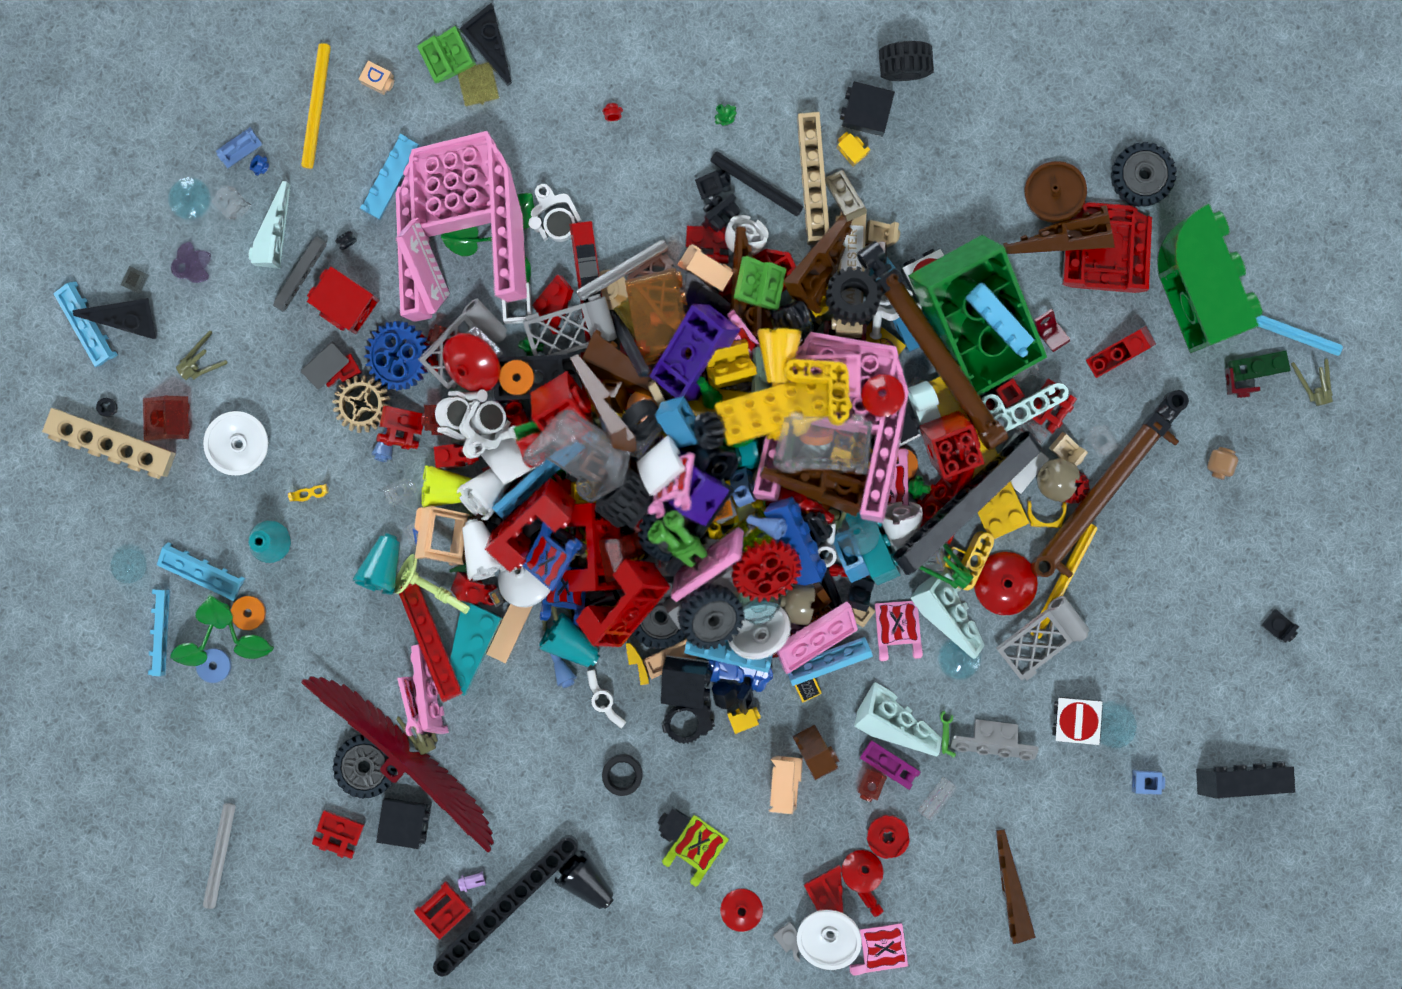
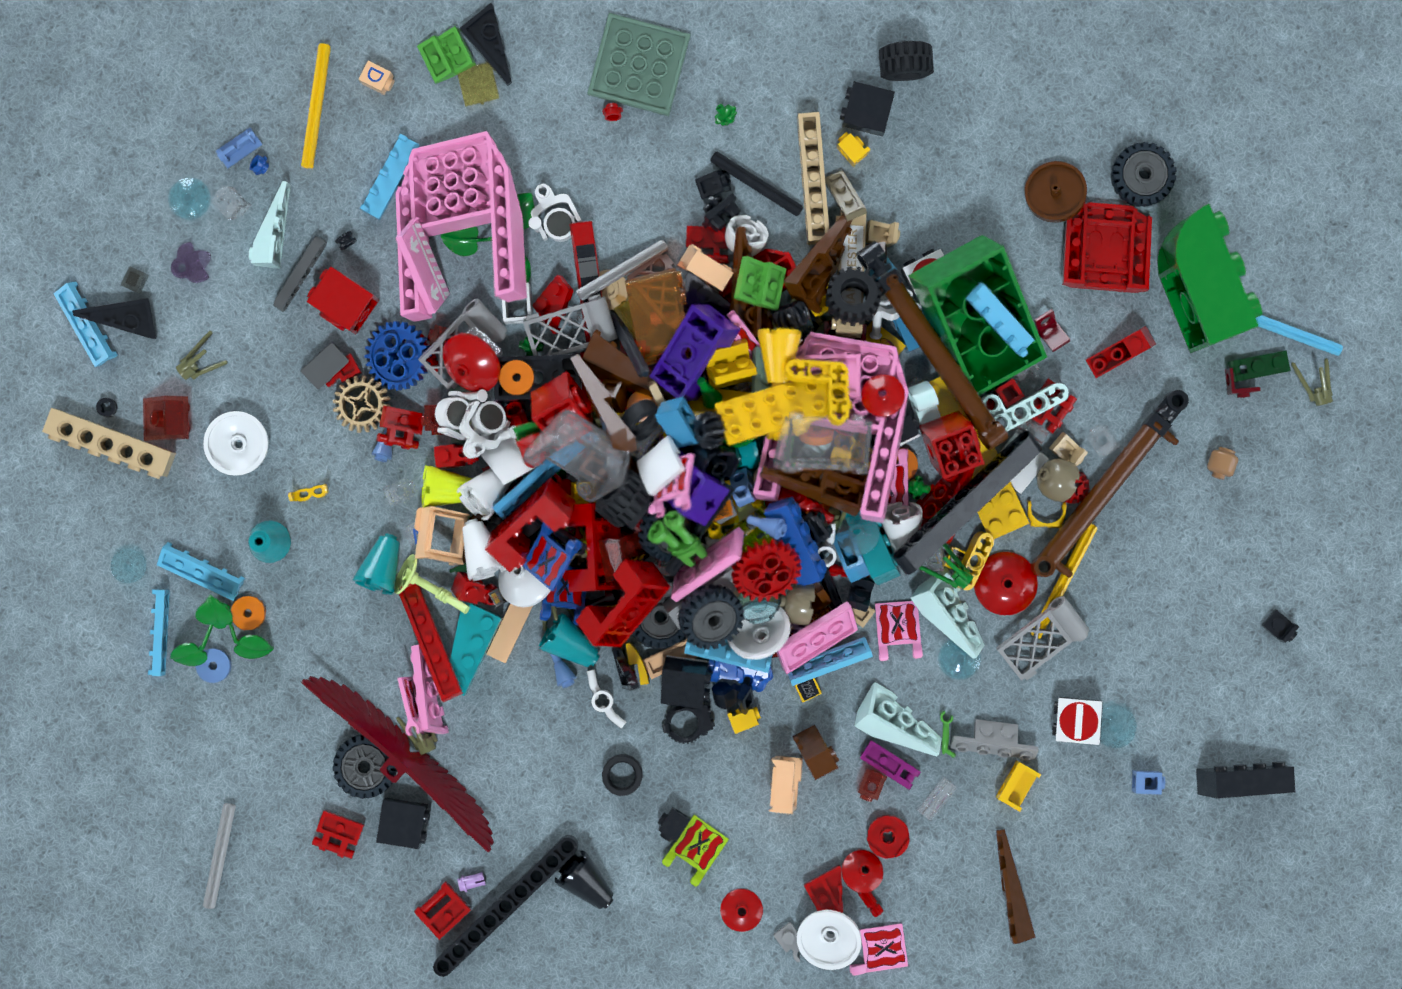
(627, 676): none -> black wing
(639, 64): none -> sand green tile
(1017, 785): none -> yellow panel
(1084, 233): reddish brown wedge -> none

